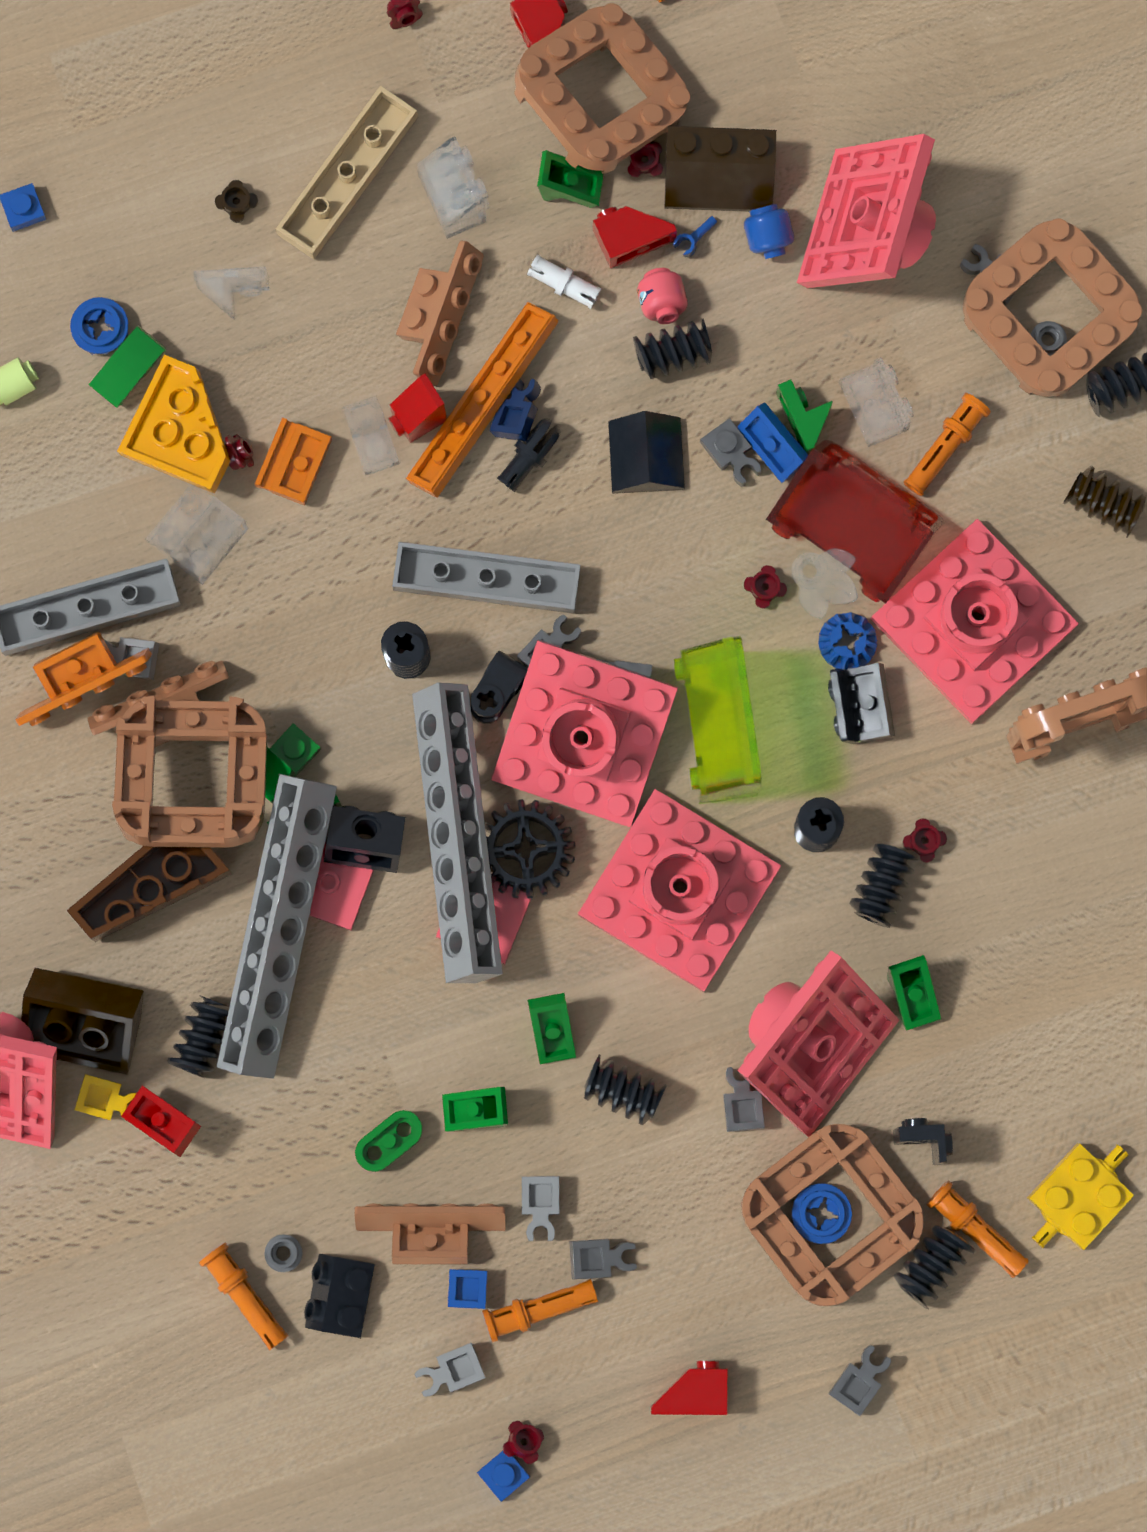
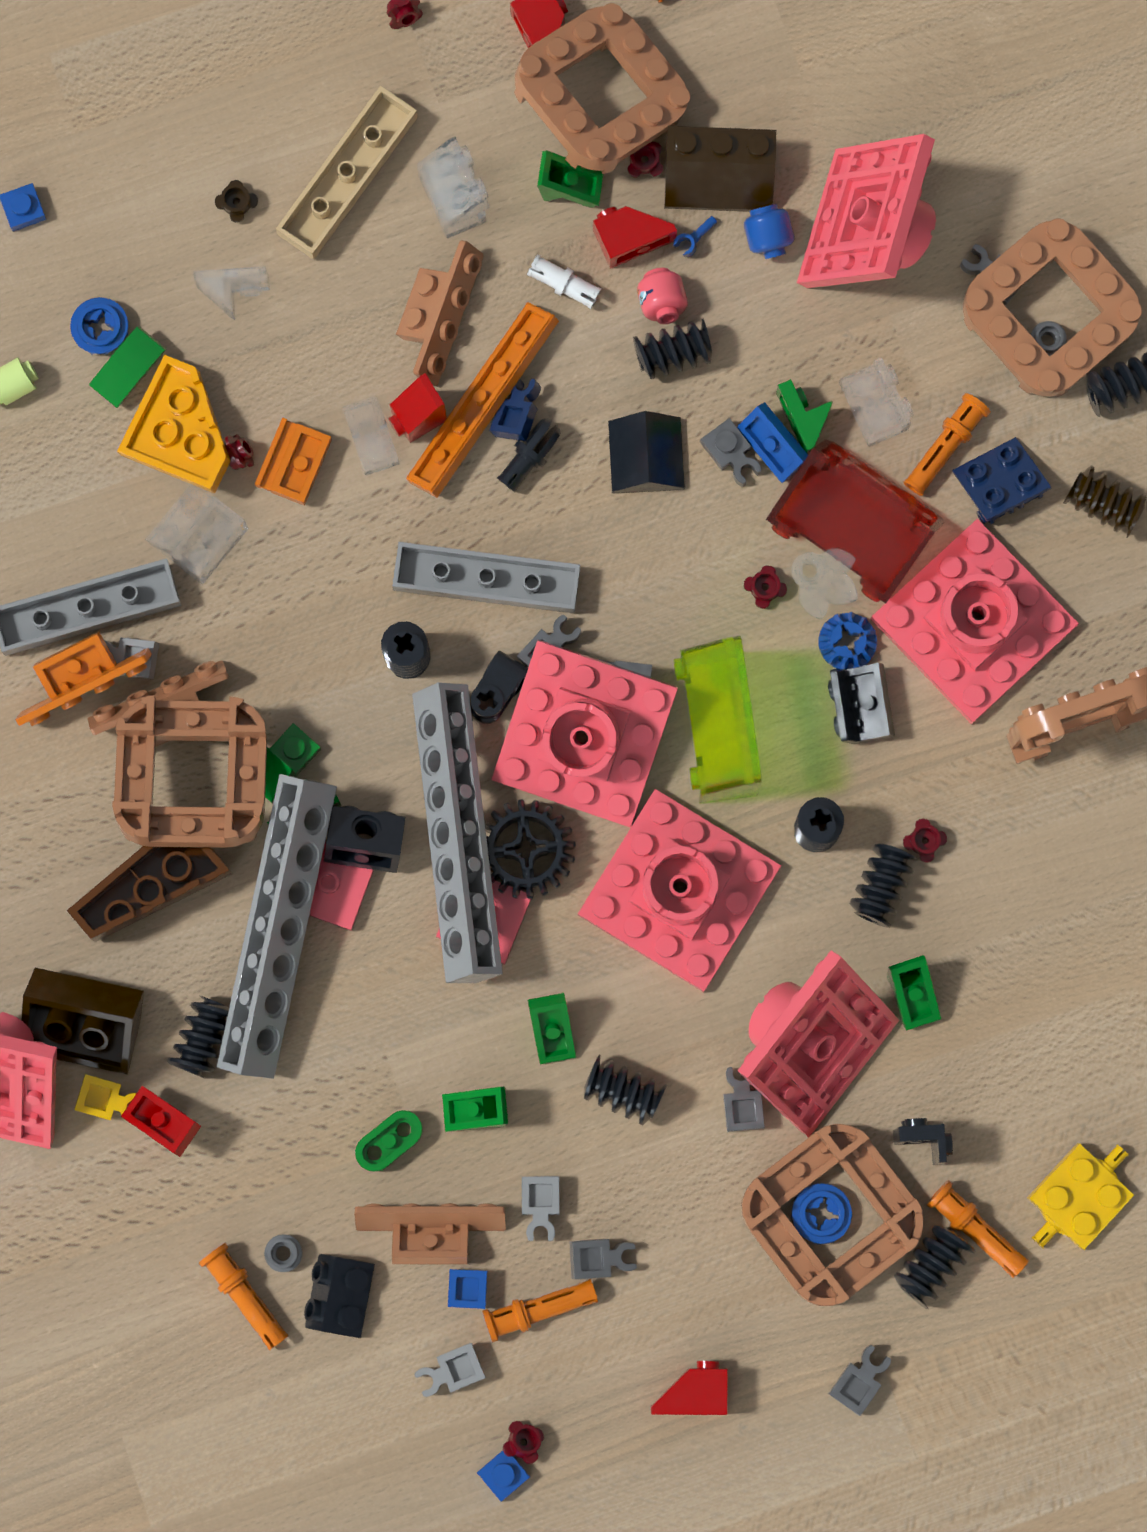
(1001, 480): none -> dark blue hinge

